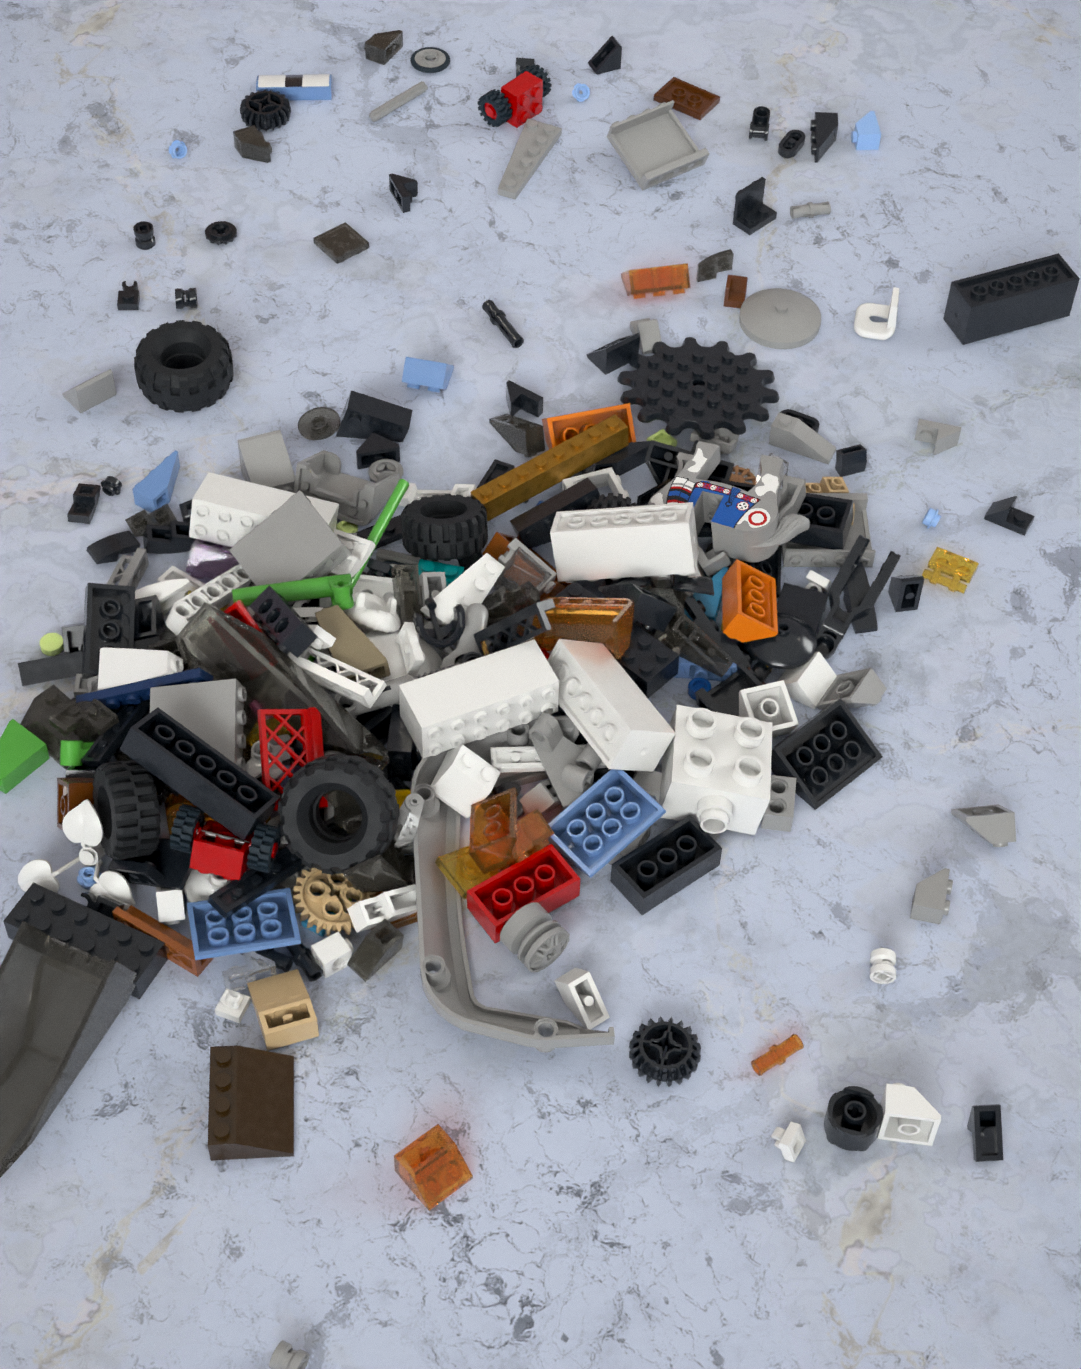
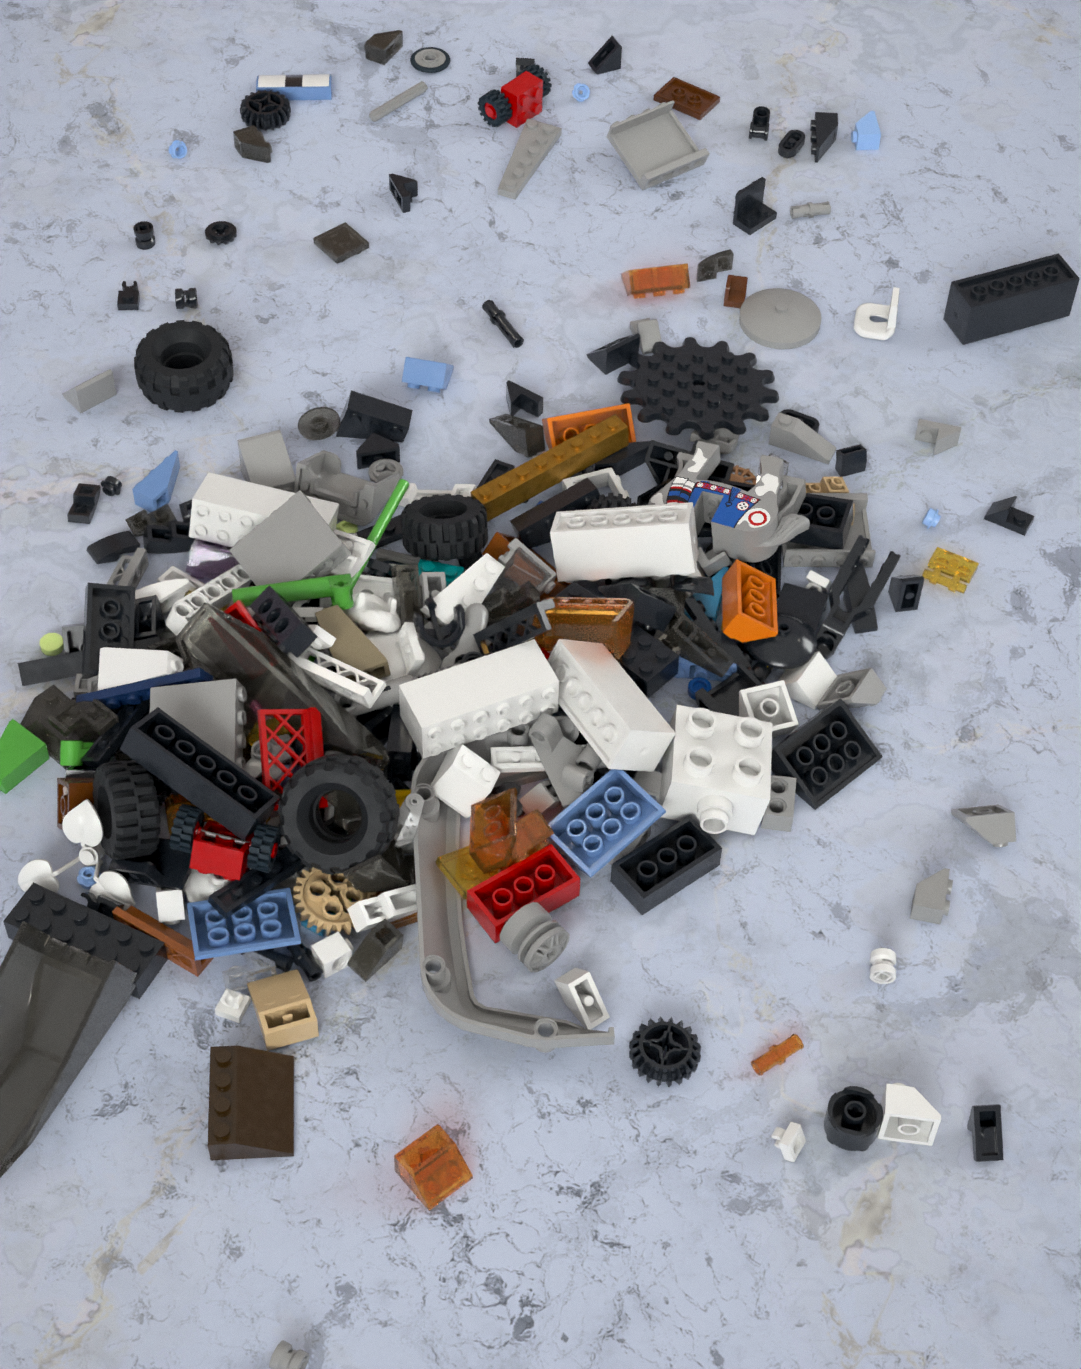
(662, 437): yellowish green tile -> none

